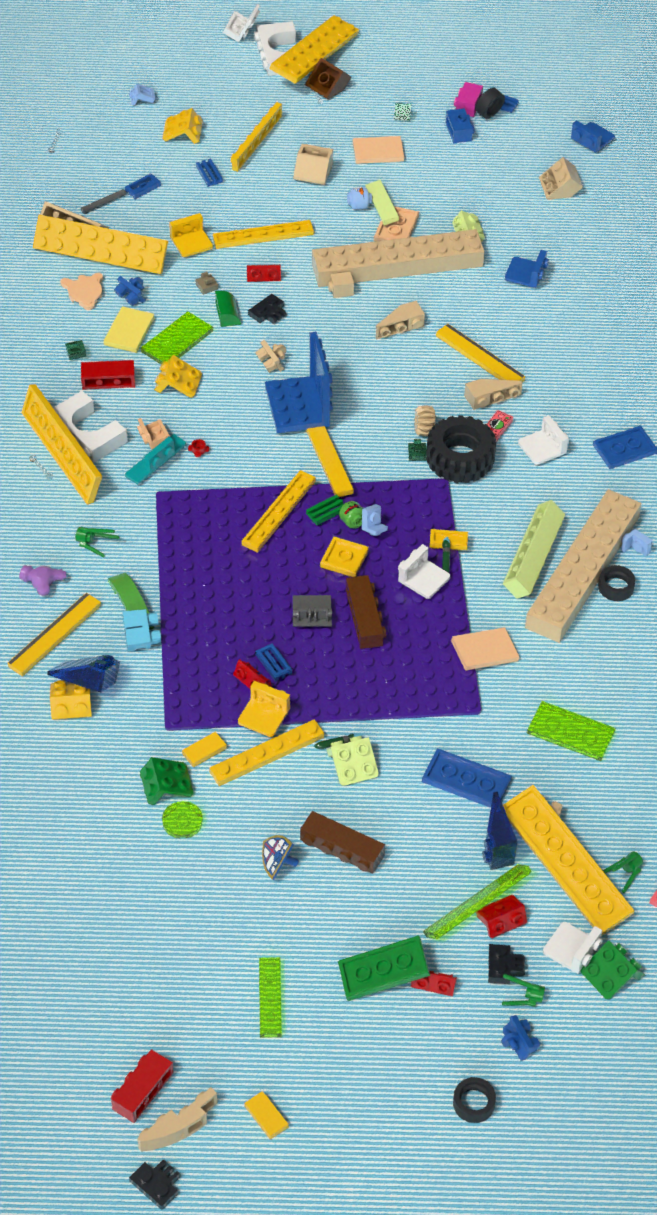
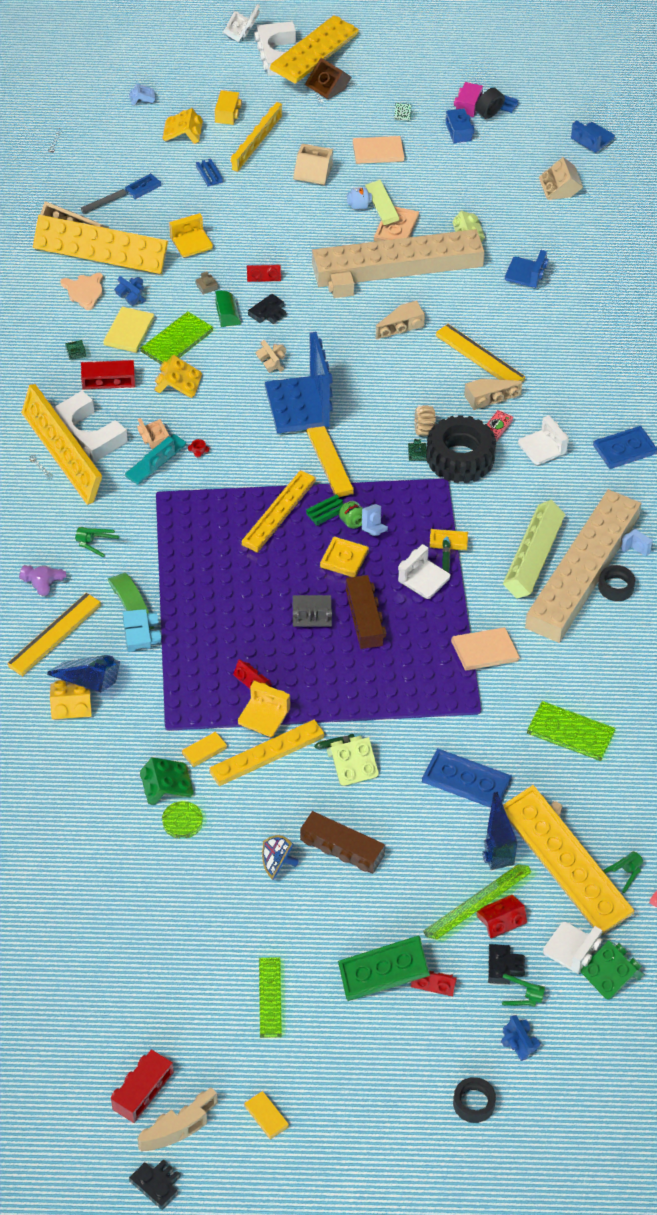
(227, 107): none -> yellow brick
(263, 234): yellow tile -> none
(280, 673): blue tile -> none

